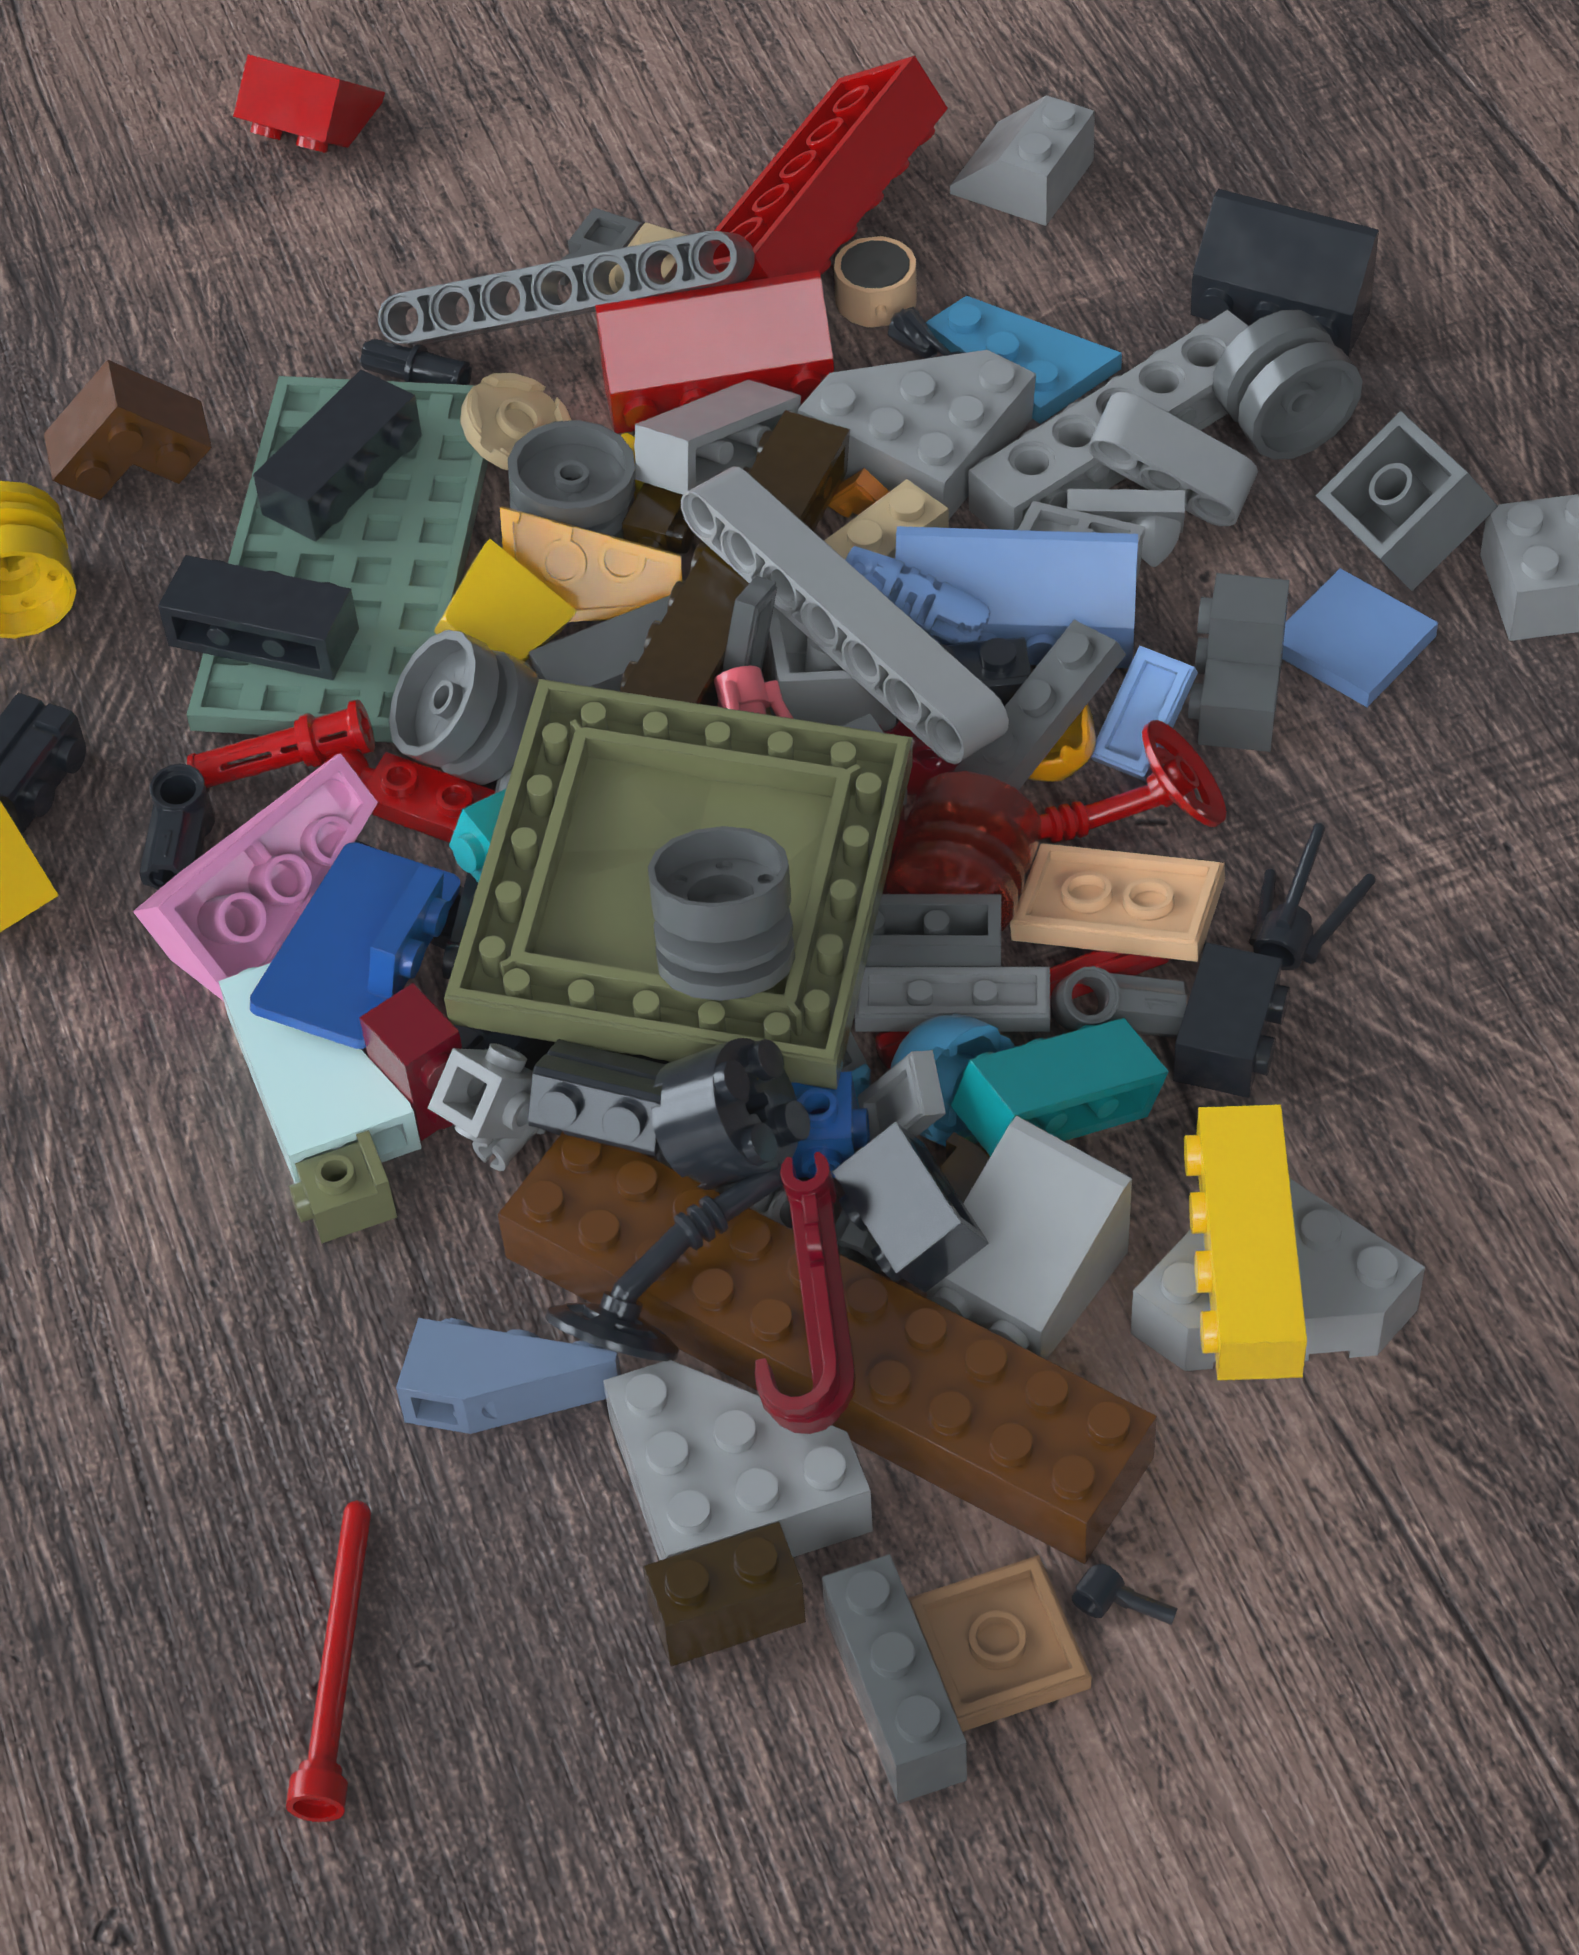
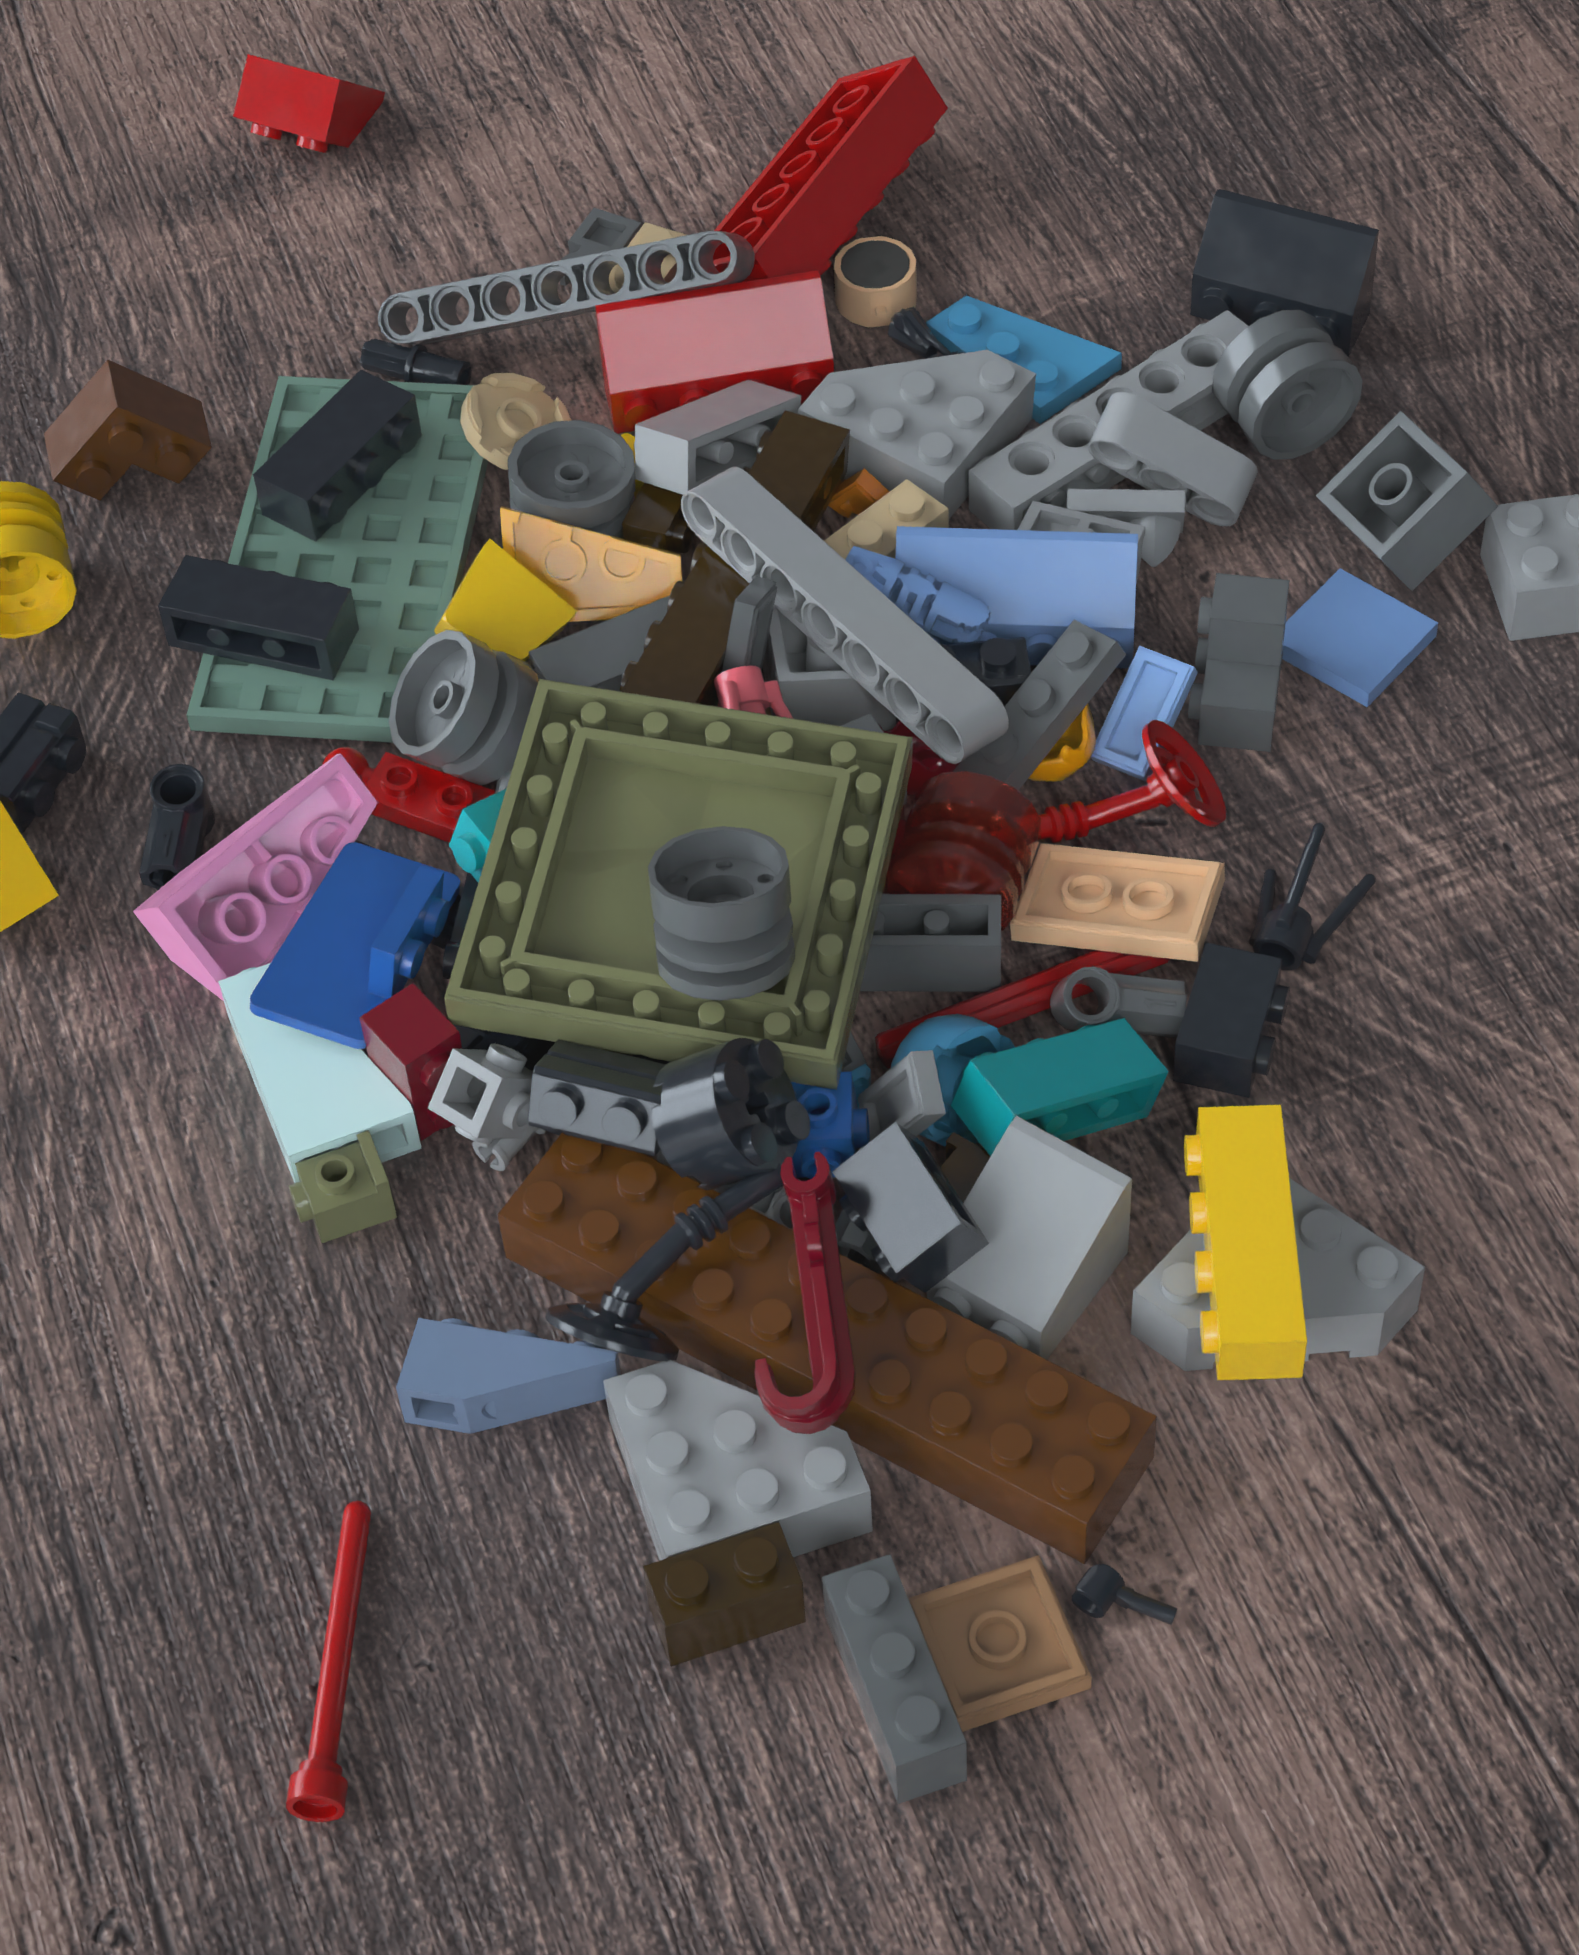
(308, 733): red pin -> none
(1000, 996): light grey tile -> none
(1030, 160): light grey slope -> none

